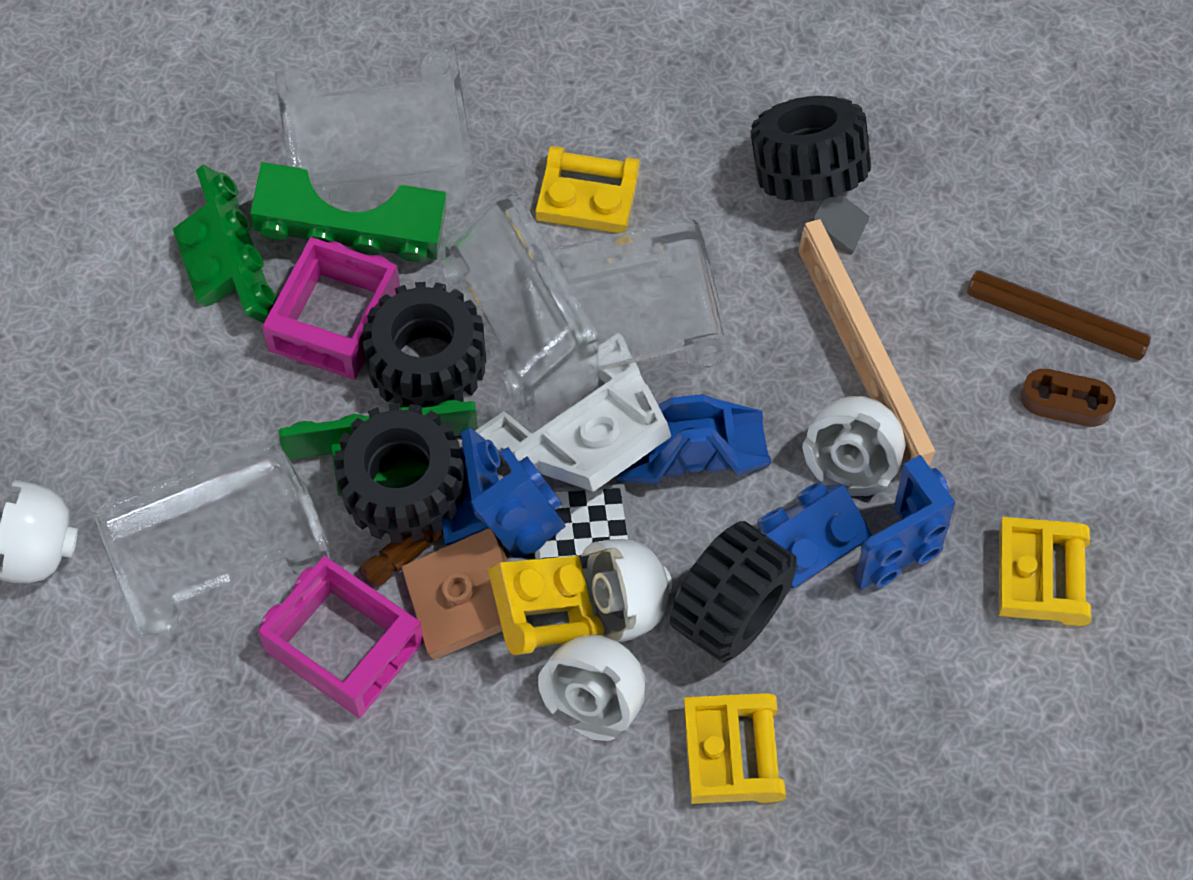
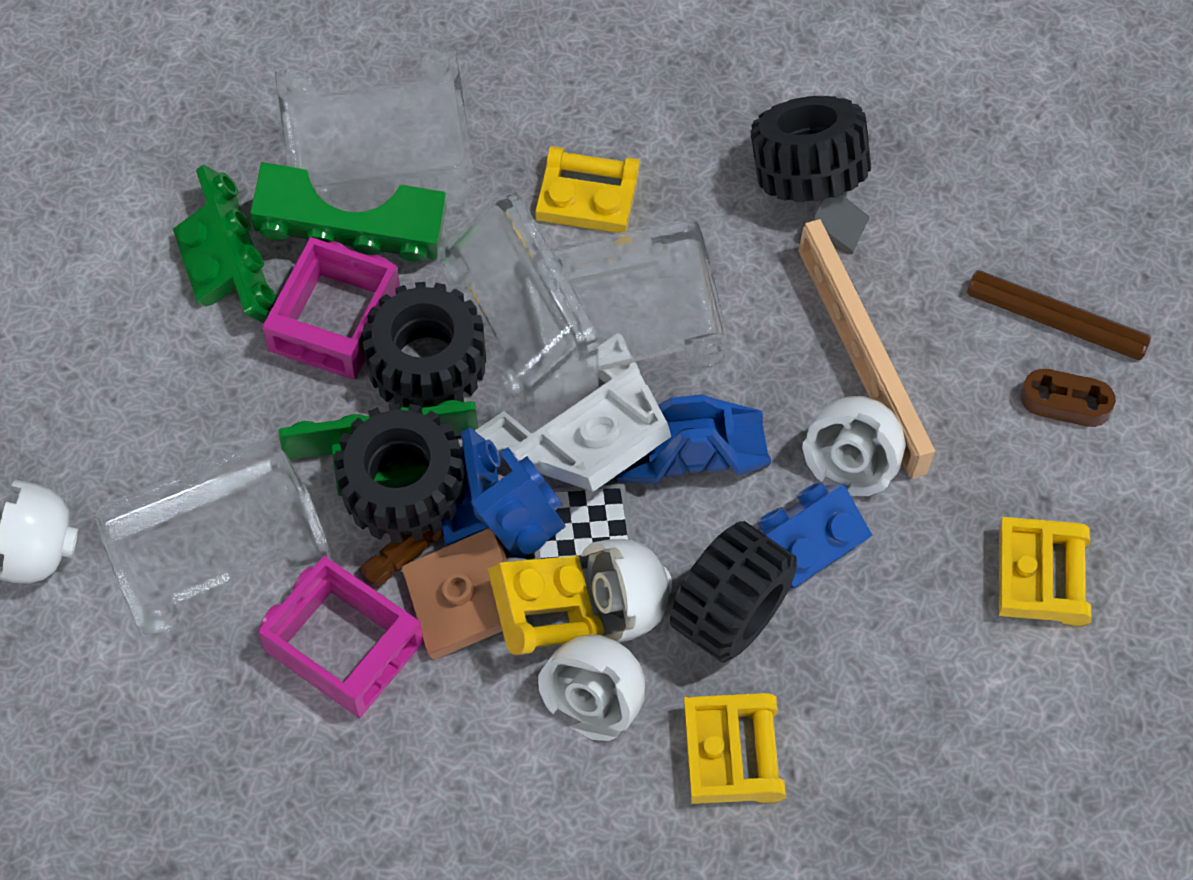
(925, 517): blue bracket -> none

